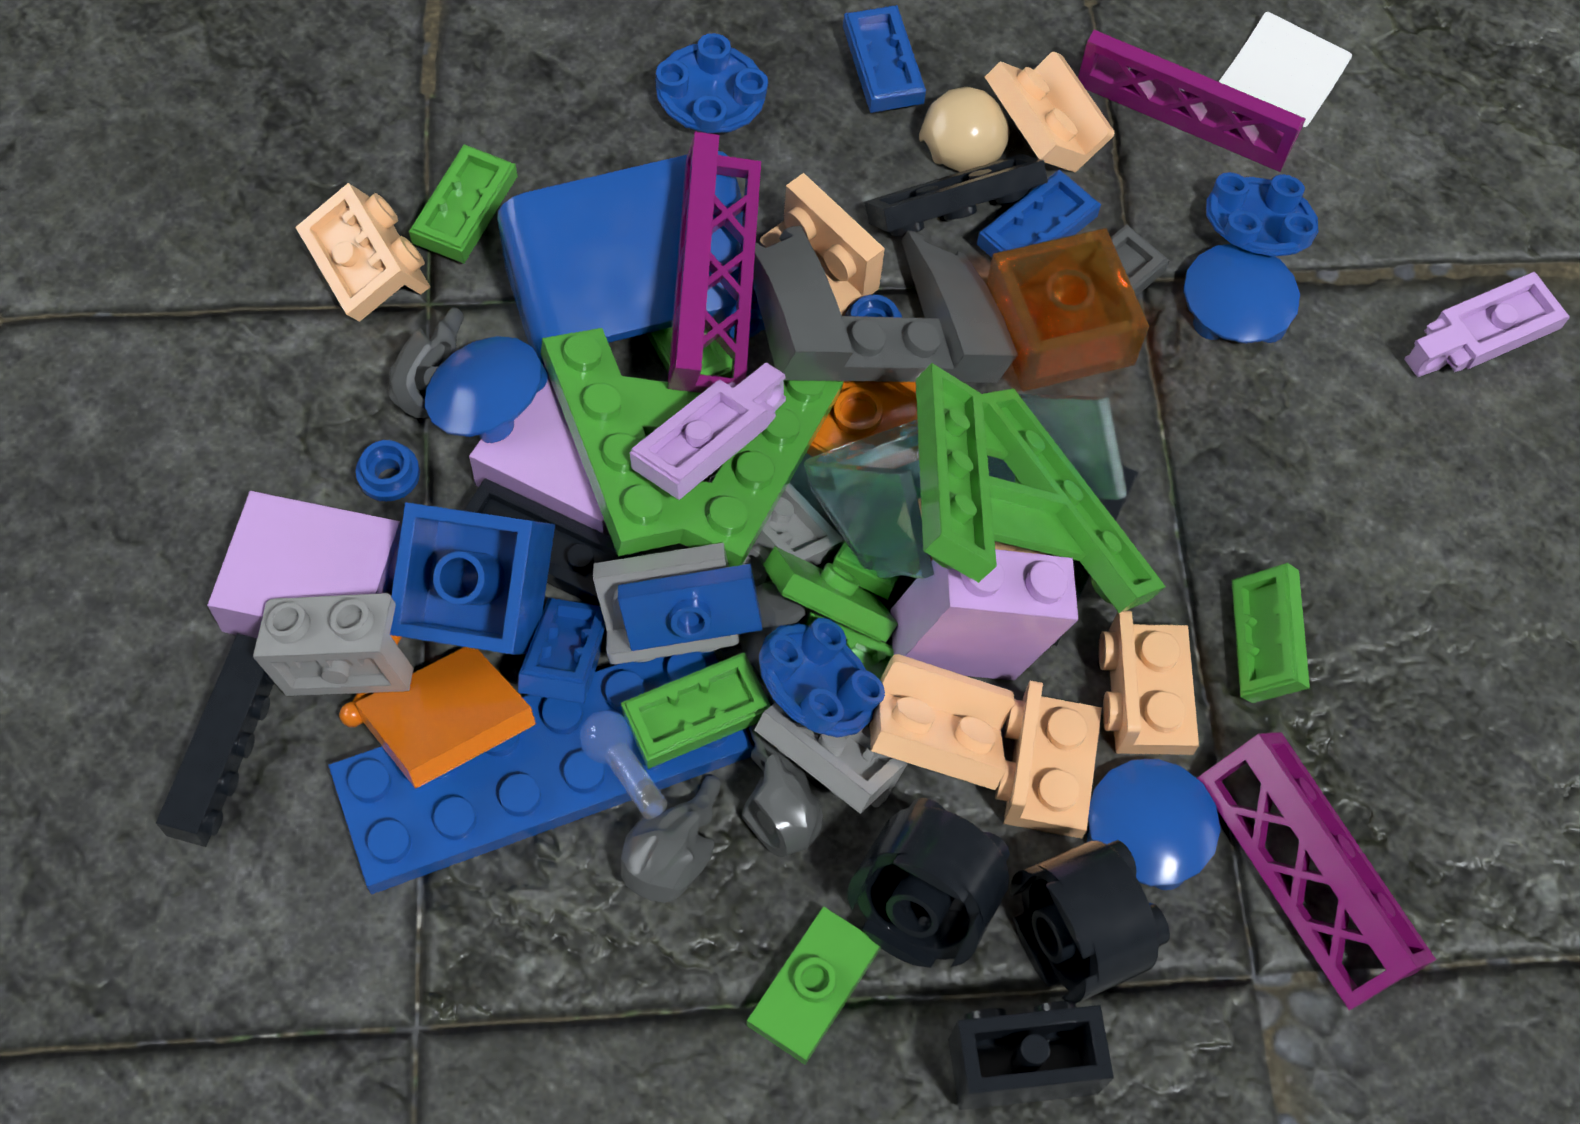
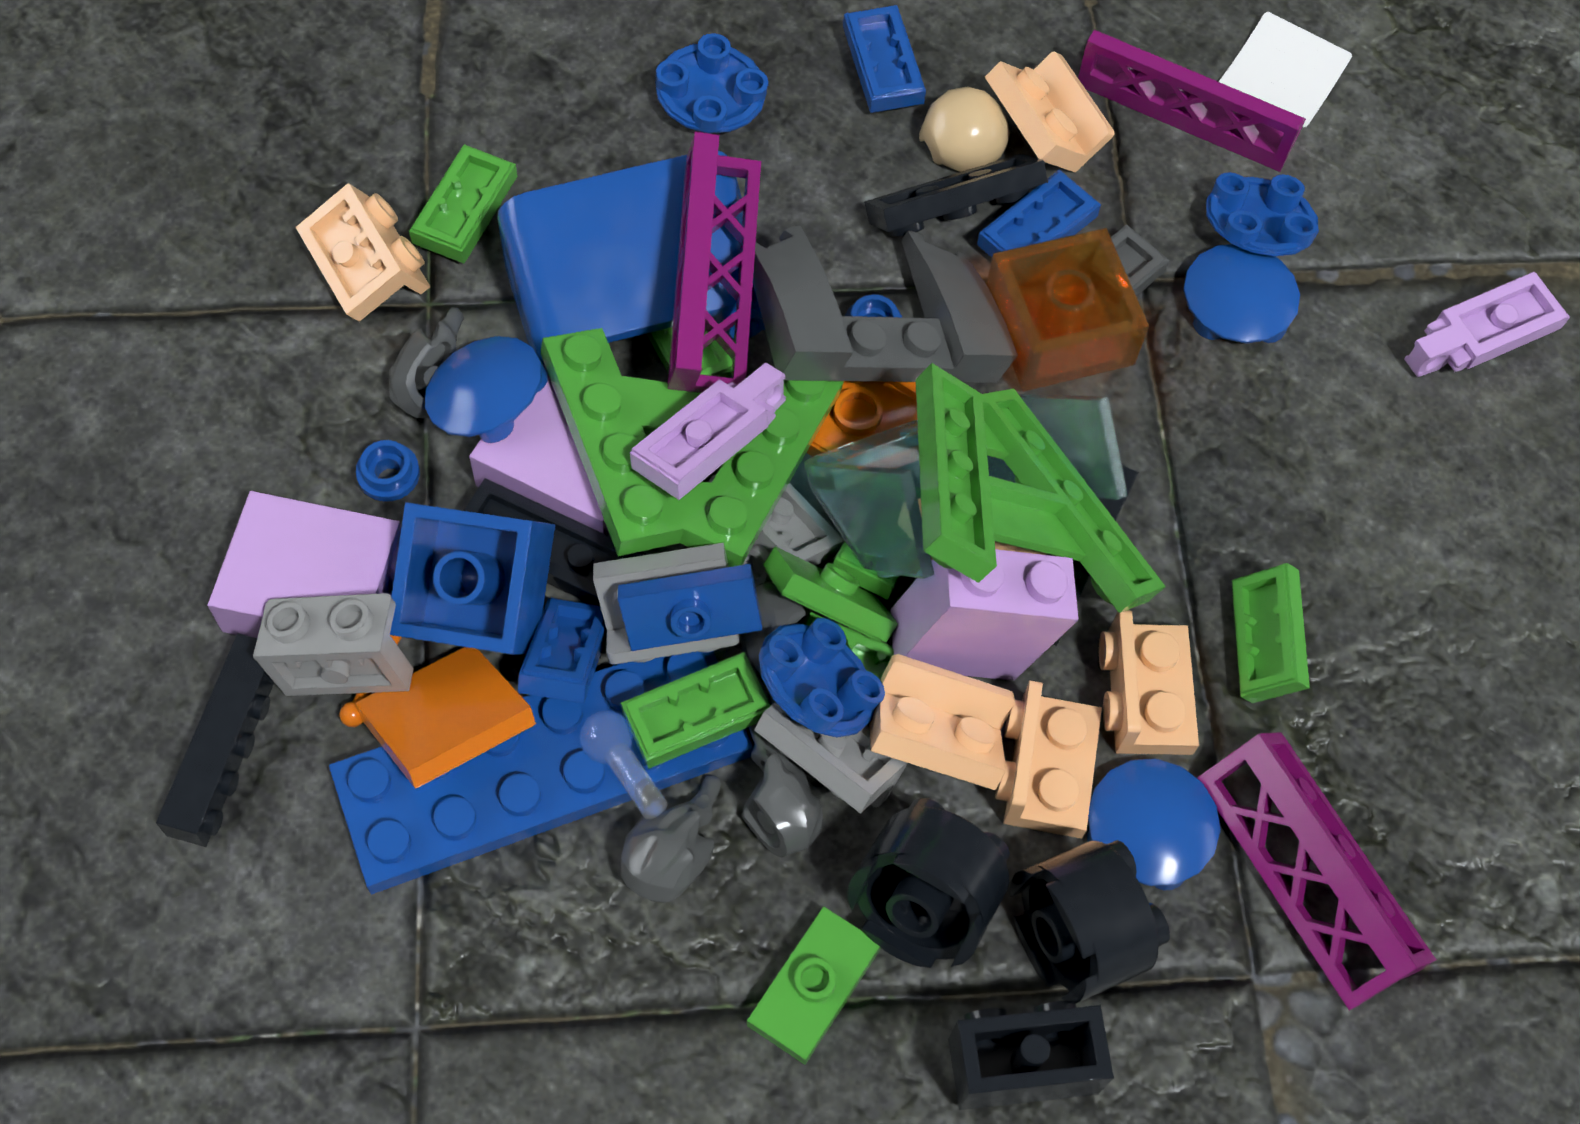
(843, 247): light nougat bracket -> none

